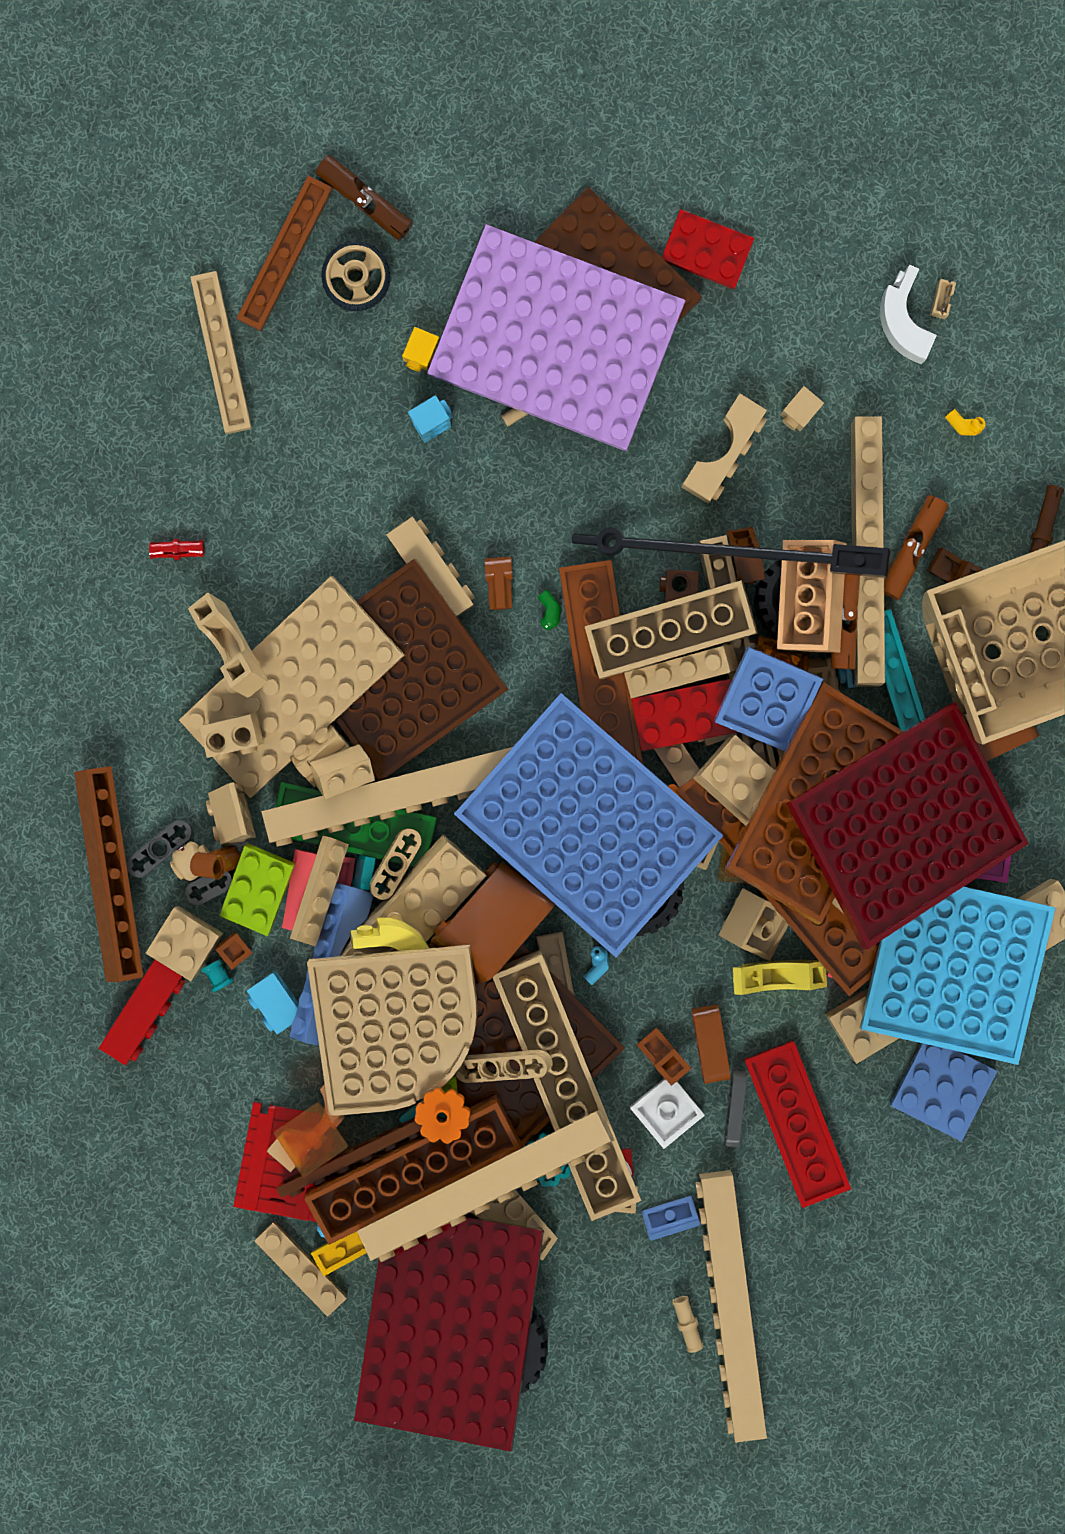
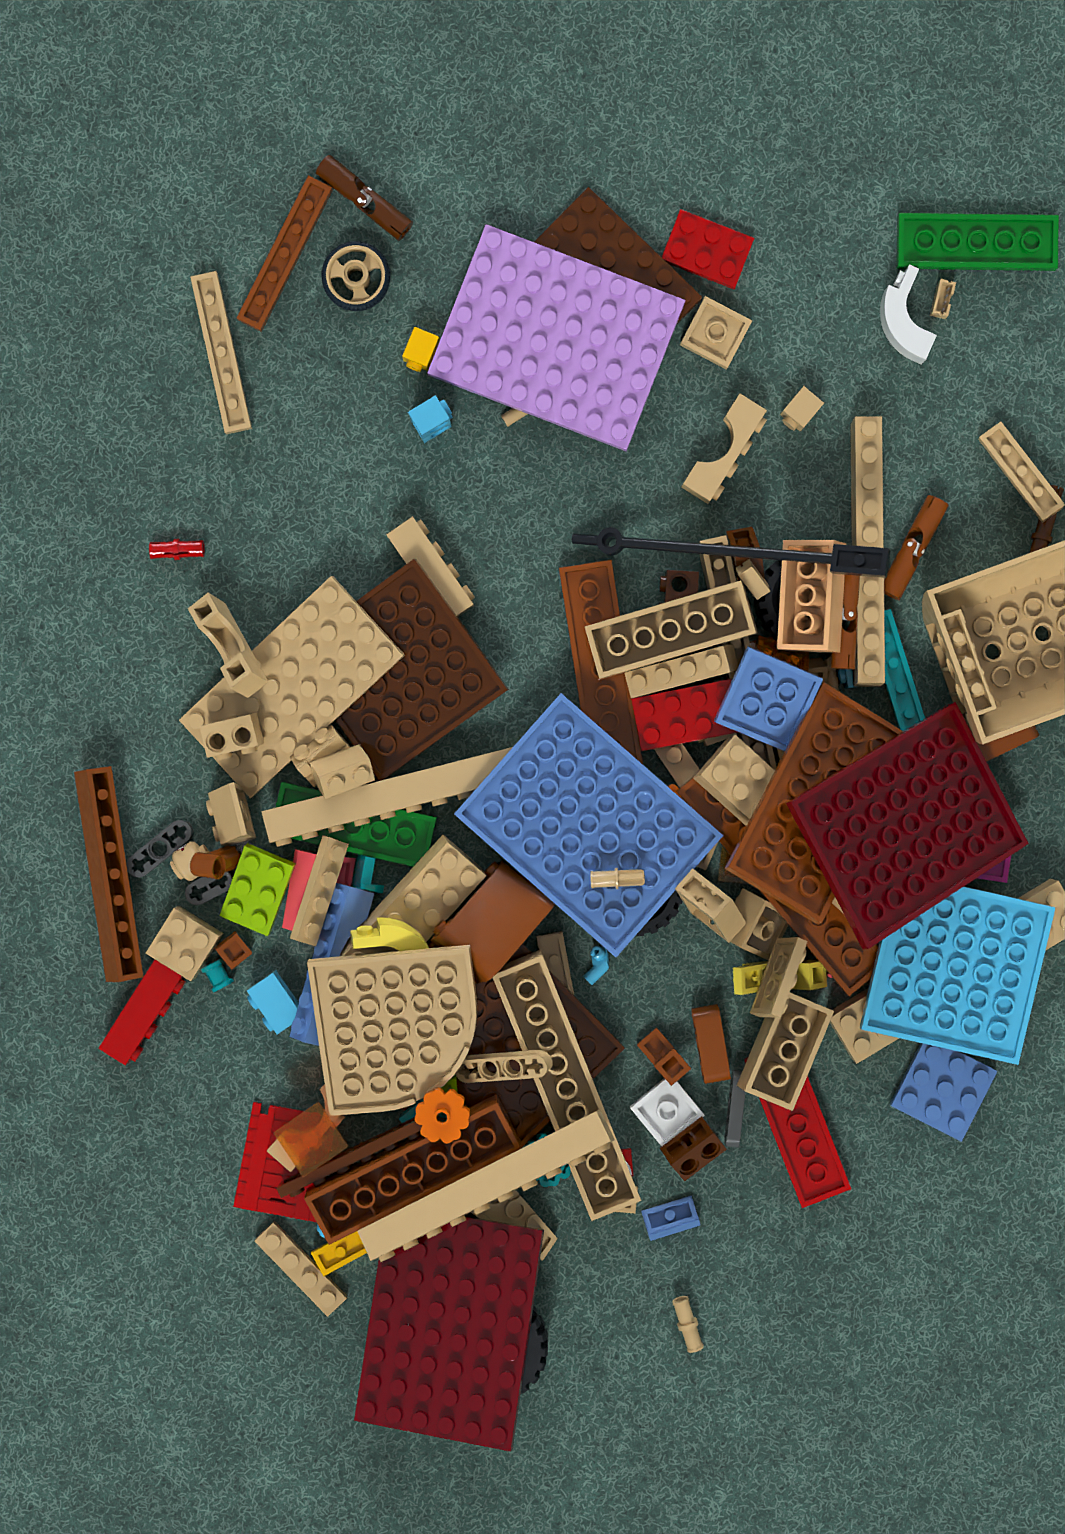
(397, 842): tan beam -> none
(499, 577): dark orange piece -> none
(552, 612): green arm -> none
(617, 878): none -> tan axle
(693, 1148): none -> reddish brown brick
(710, 904): none -> tan window
(715, 332): none -> tan plate
(732, 1306): tan brick -> none
(753, 579): none -> tan piece
(779, 977): none -> tan plate
(785, 1052): none -> tan brick
(950, 567): reddish brown slope -> none
(965, 427): yellow arm -> none
(977, 241): none -> green plate
(1021, 472): none -> tan plate

